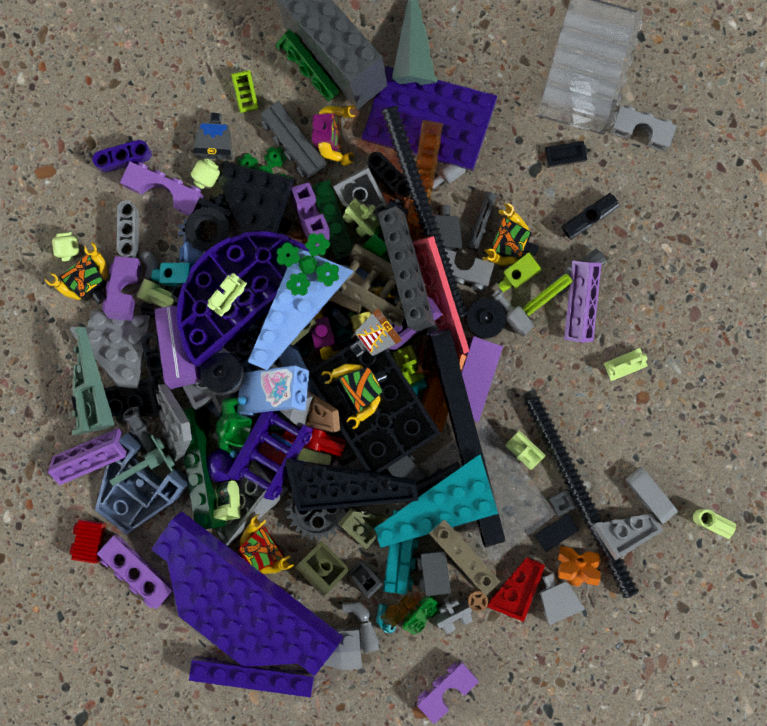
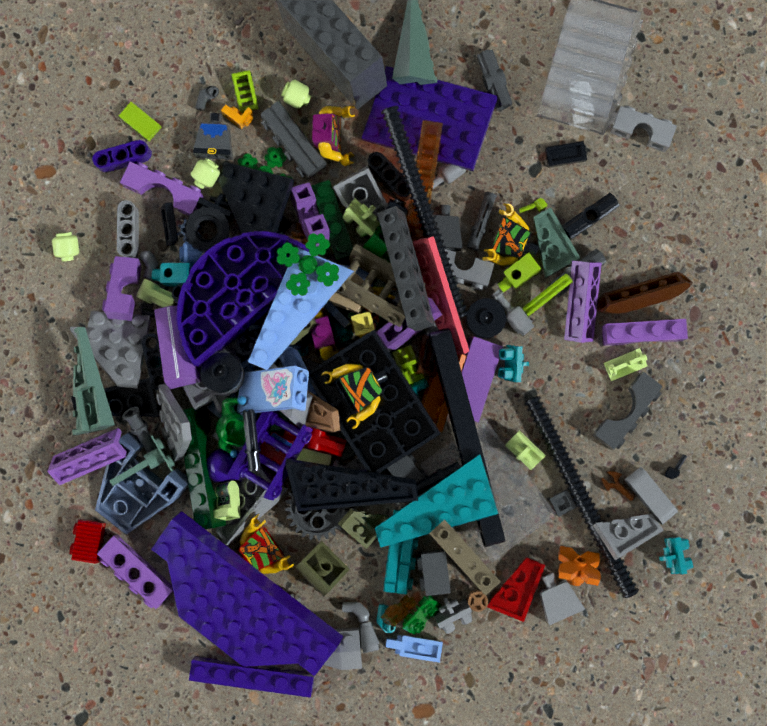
(85, 278): torso -> none
(140, 121): none -> lime tile
(169, 224): none -> black tile
(206, 95): none -> dark grey arm
(222, 302): yellowish green hinge -> none
(235, 116): none -> light orange bracket
(251, 440): none -> black axle
(296, 94): none -> yellowish green head
(308, 67): green wing -> none
(365, 578): dark grey slope -> none
(375, 335): torso -> none
(416, 647): none -> light blue hinge
(458, 677): medium lavender arch -> none
(494, 79): none -> dark grey piece
(513, 363): none -> teal hips
(540, 204): none -> lime hand
(553, 243): none -> sand green wing
(556, 532): black tile -> none
(617, 485): none -> reddish brown bar
(643, 294): none -> reddish brown brick
(643, 391): none -> dark grey arch
(644, 331): none -> medium lavender arch
(673, 473): none -> black hand
(674, 555): none -> teal hips
(715, 523): yellowish green piece -> none

